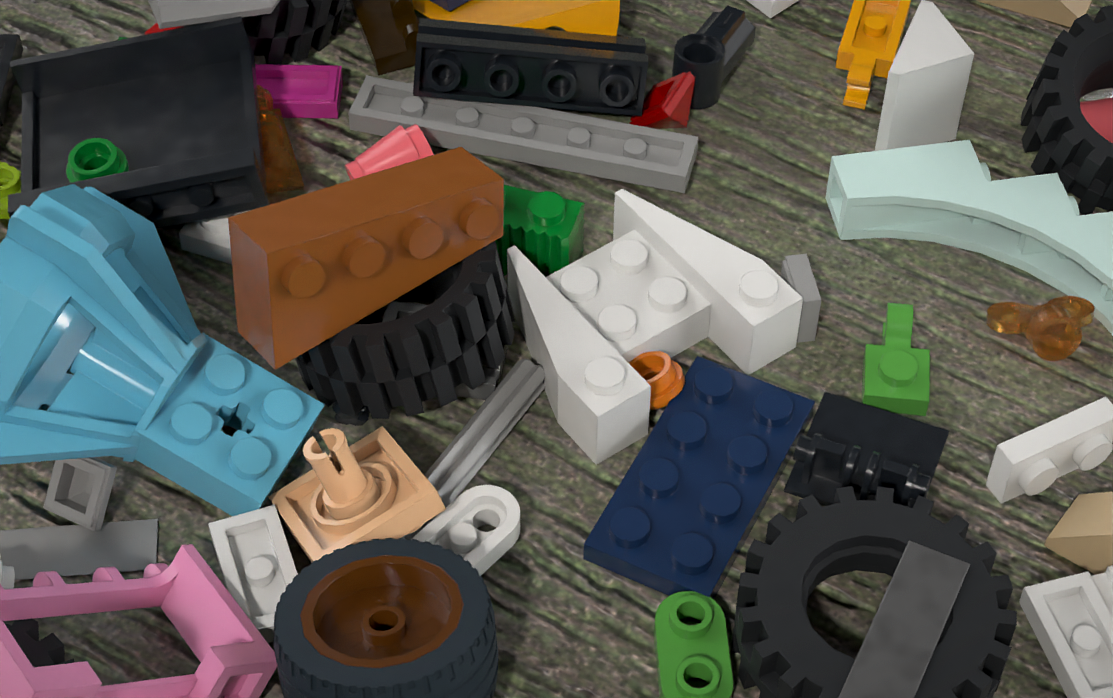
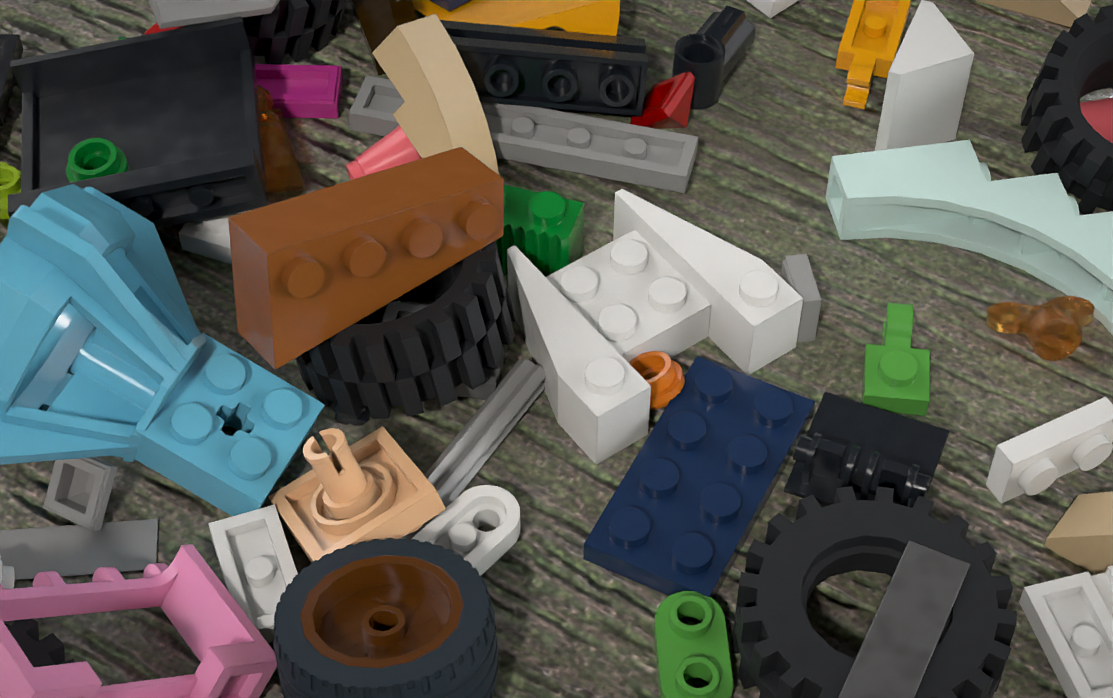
(437, 90): none -> tan slope

